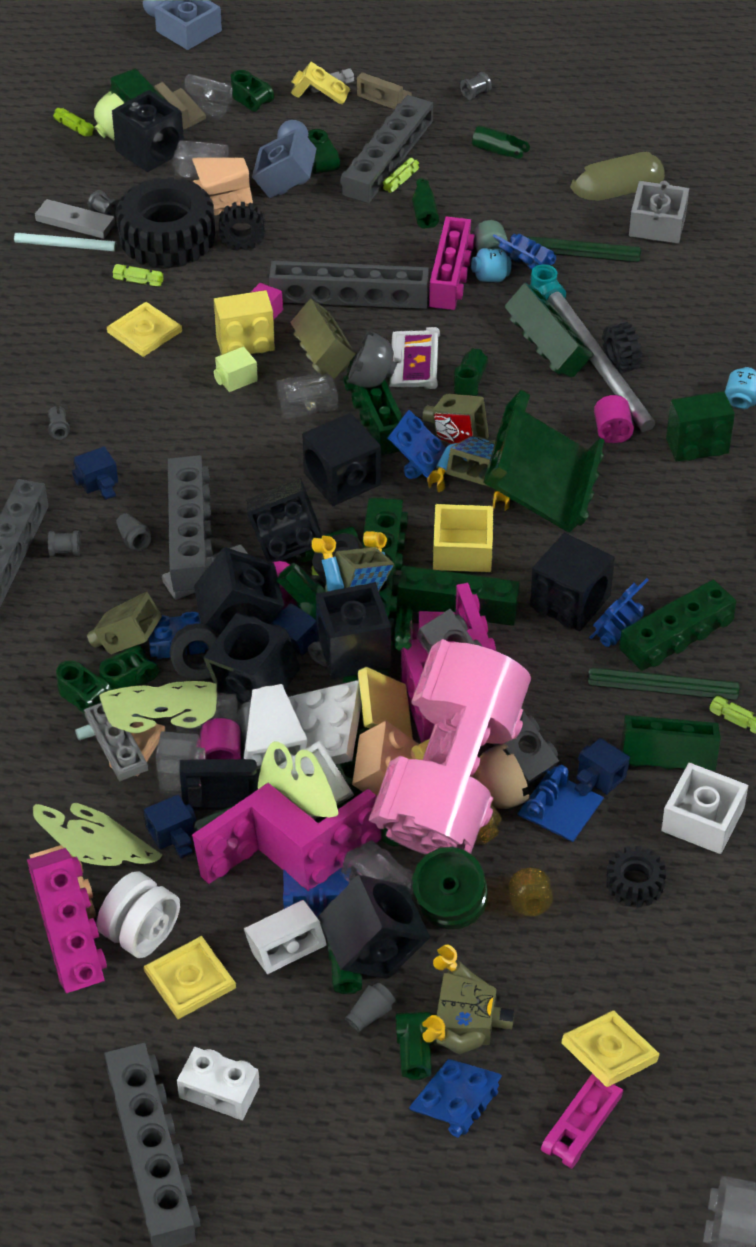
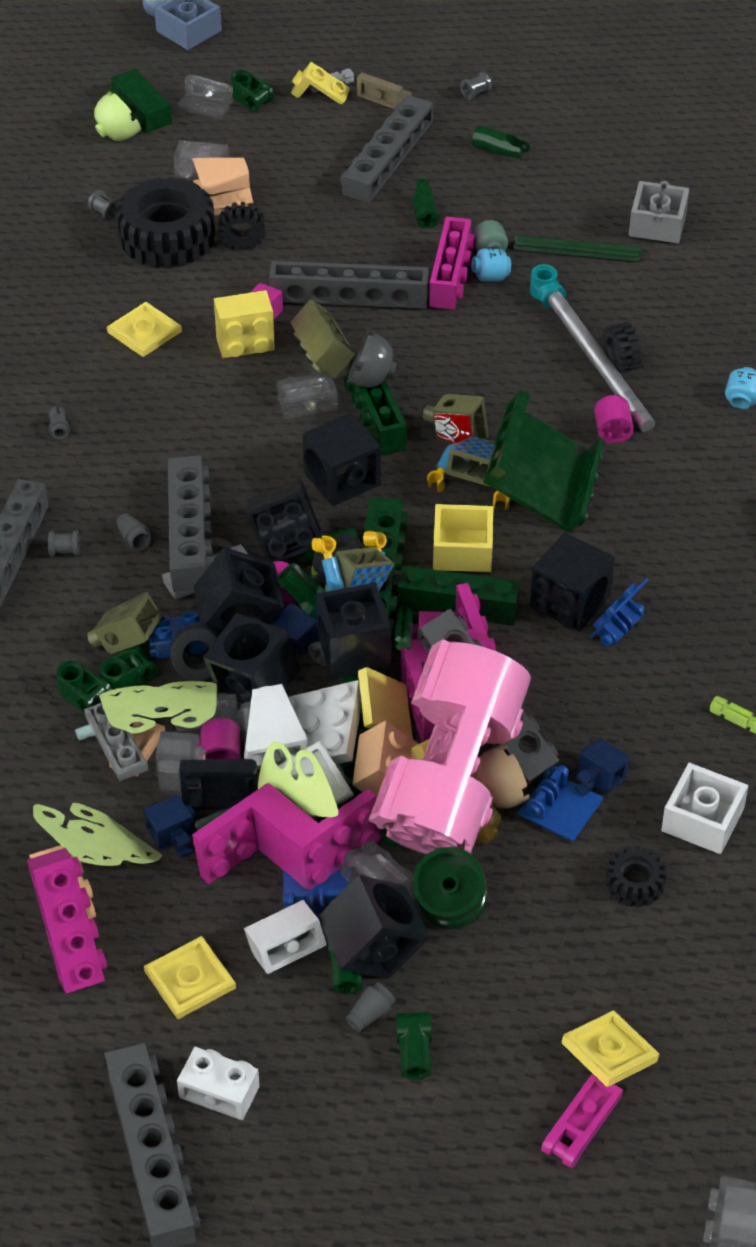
(65, 242): light aqua bar -> none
(73, 122): lime axle -> none
(75, 218): light grey tile -> none
(96, 471): dark blue brick -> none
(138, 275): lime axle -> none
(138, 914): white wheel -> none
(147, 130): black brick -> none
(190, 110): dark tan panel -> none
(235, 369): yellowish green brick -> none
(285, 159): sand blue brick -> none
(326, 155): dark green piece -> none
(400, 175): lime axle -> none
(417, 357): door -> none
(417, 445): blue hinge -> none
(457, 1095): blue hinge -> none
(464, 1008): olive torso -> none
(469, 372): dark green piece -> none
(526, 250): blue hinge -> none
(530, 892): clear yellow head -> none
(548, 331): dark green brick -> none
(618, 176): olive brick -> none
(663, 683): dark green axle -> none
(670, 742): dark green brick -> none
(677, 625): dark green brick -> none
(700, 426): dark green brick -> none

